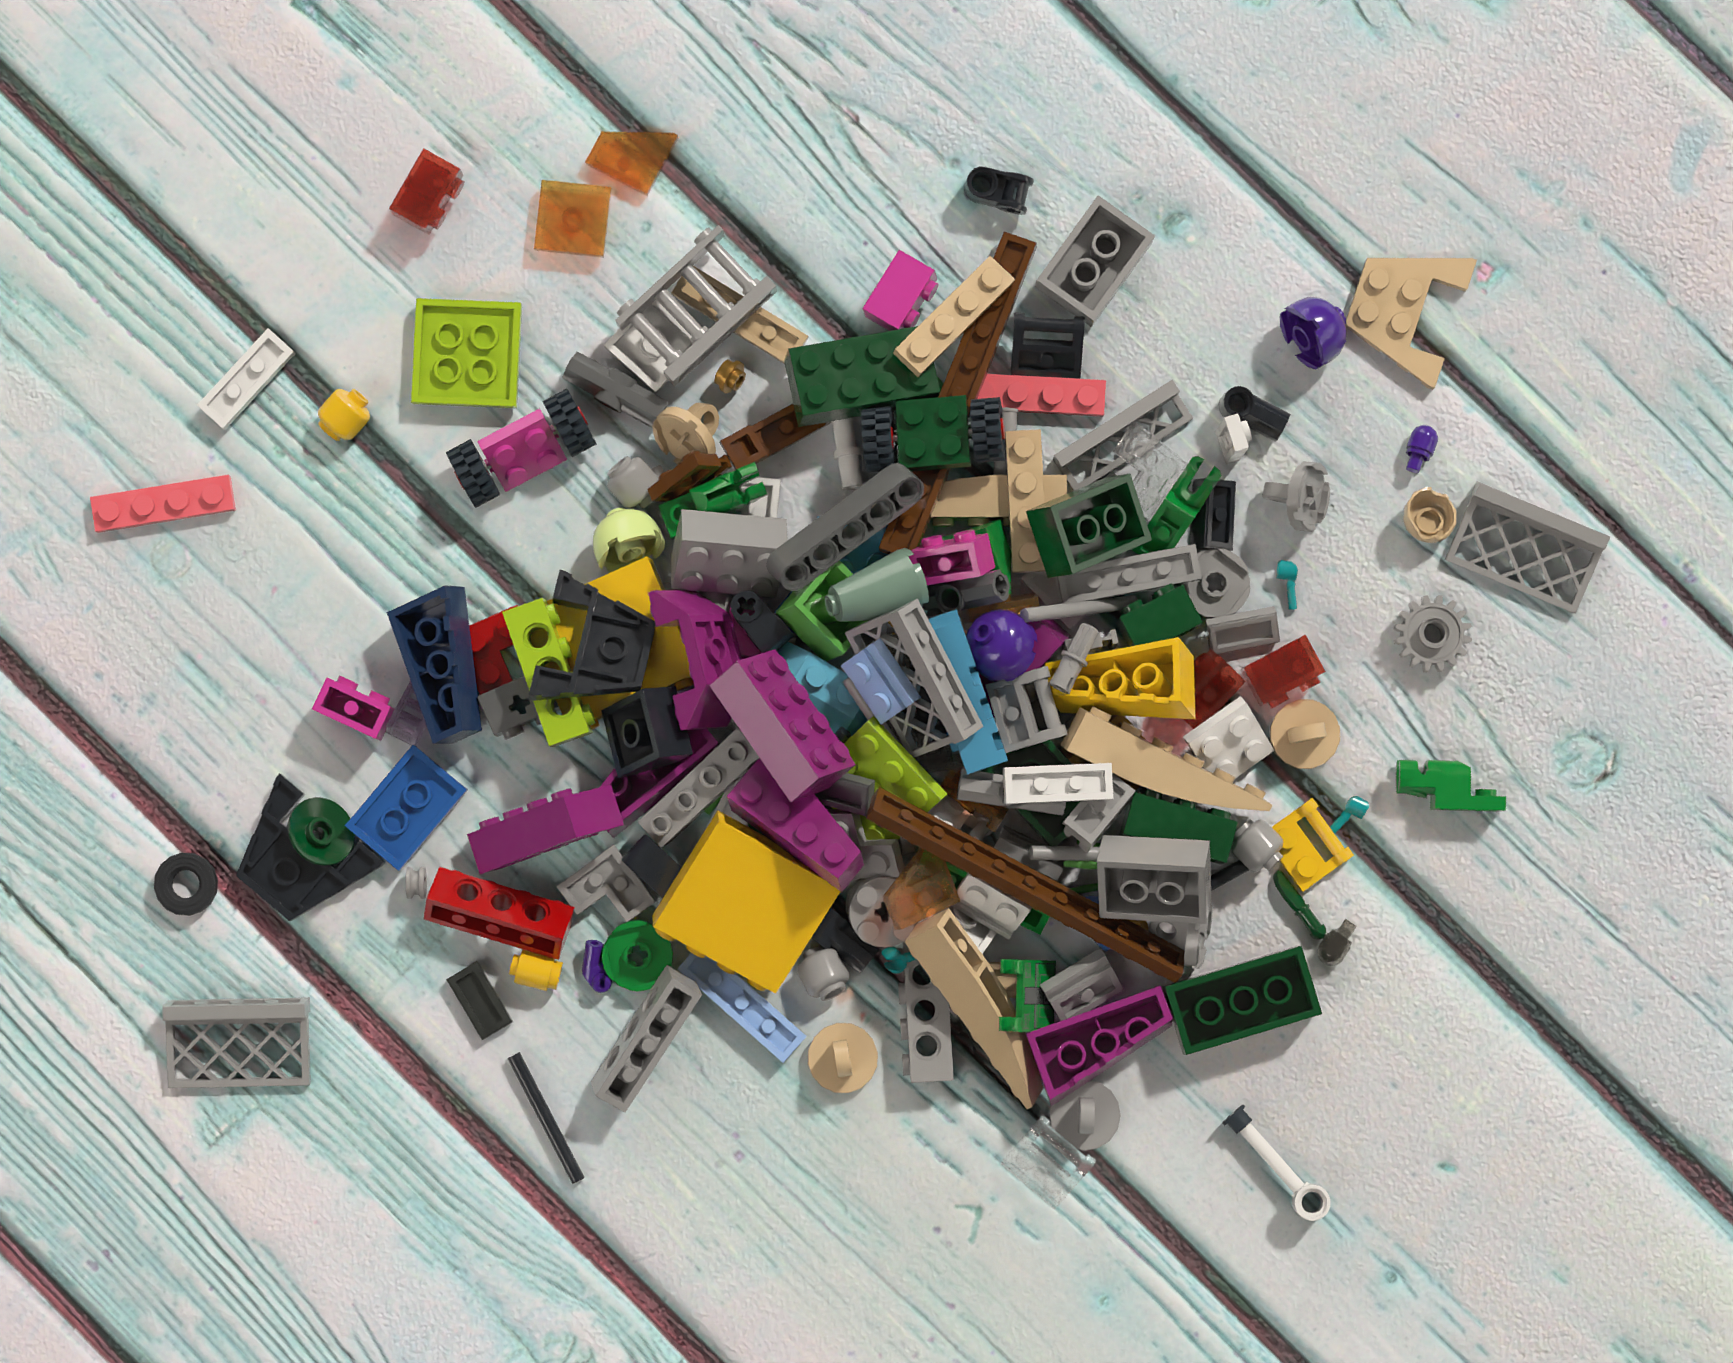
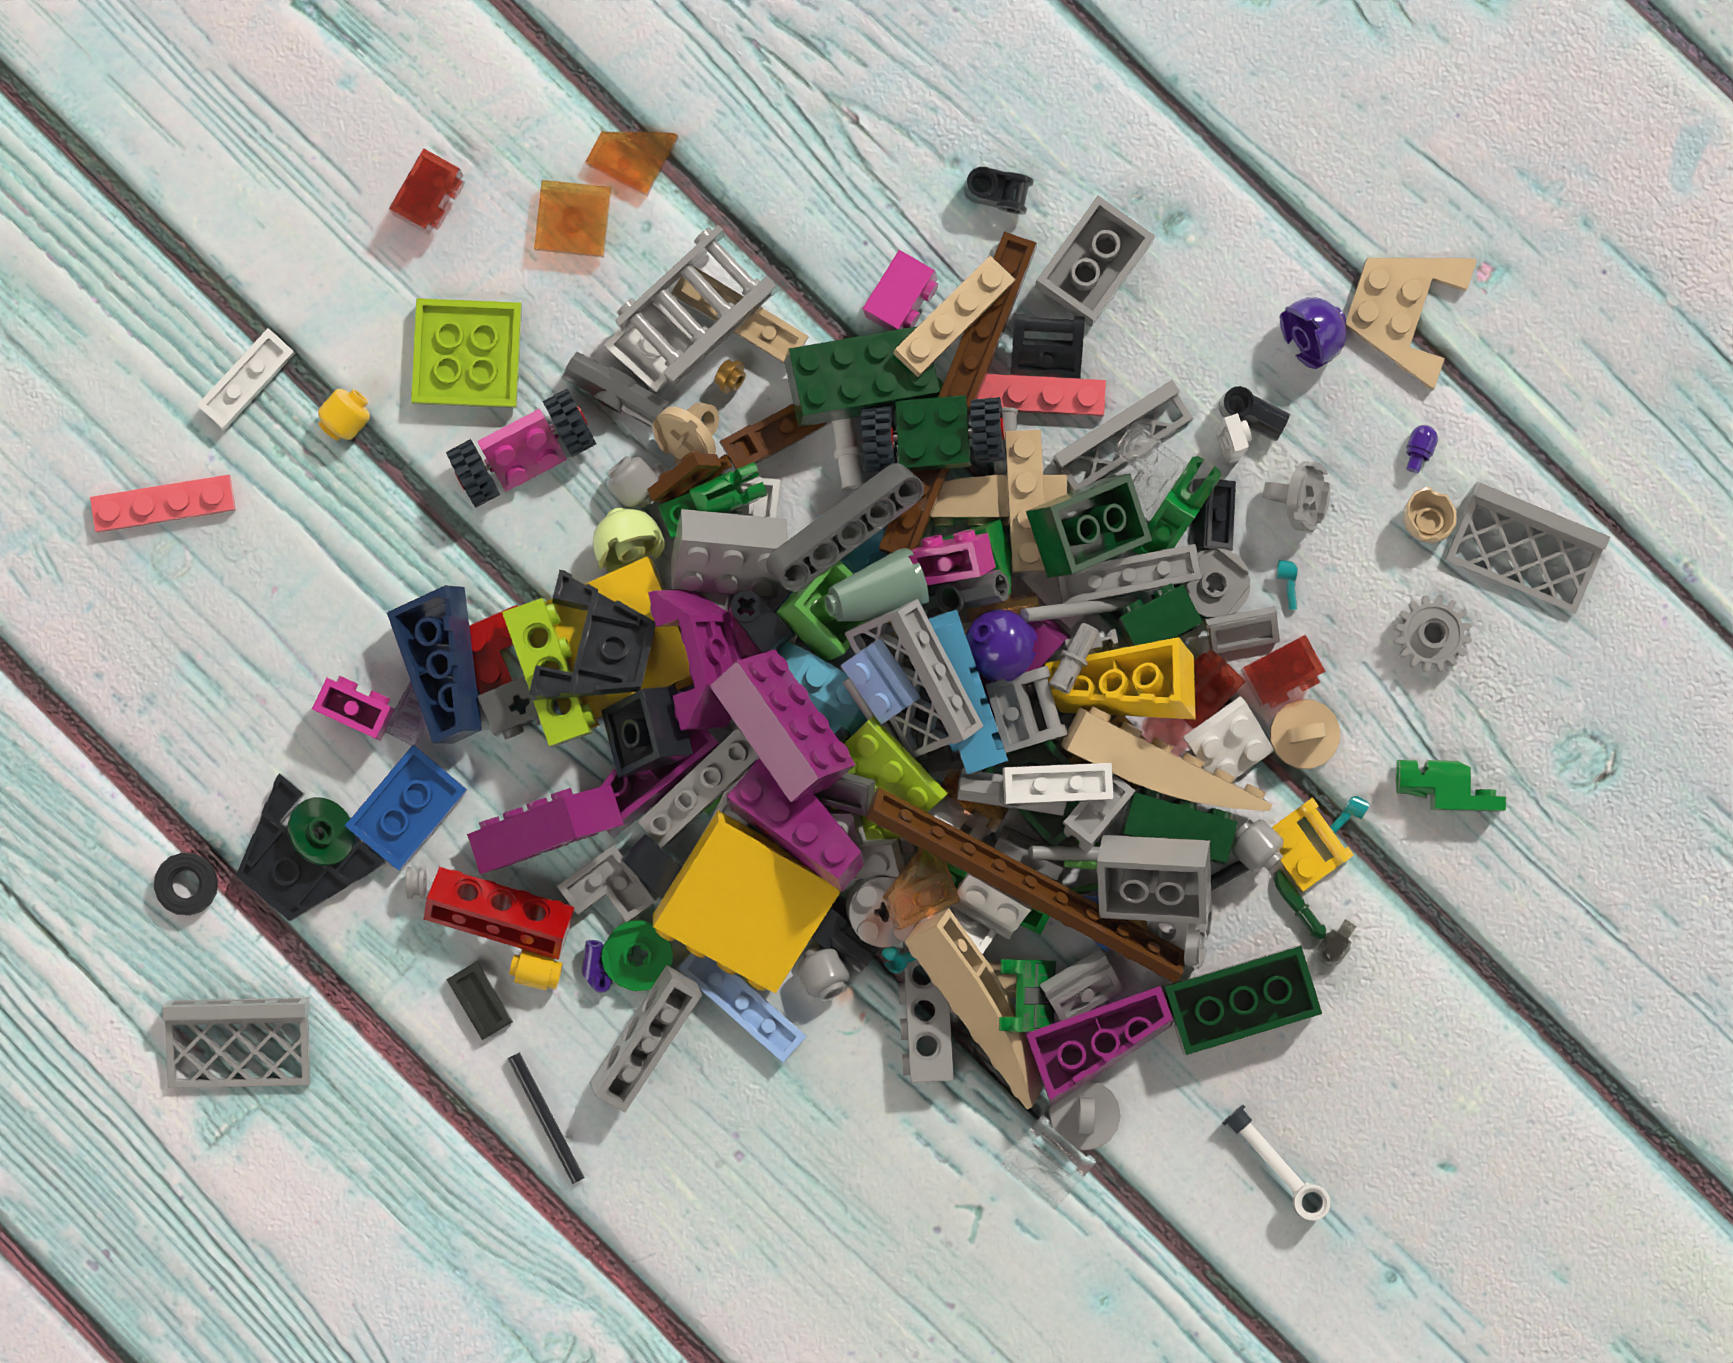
(842, 1057): tan tile -> none

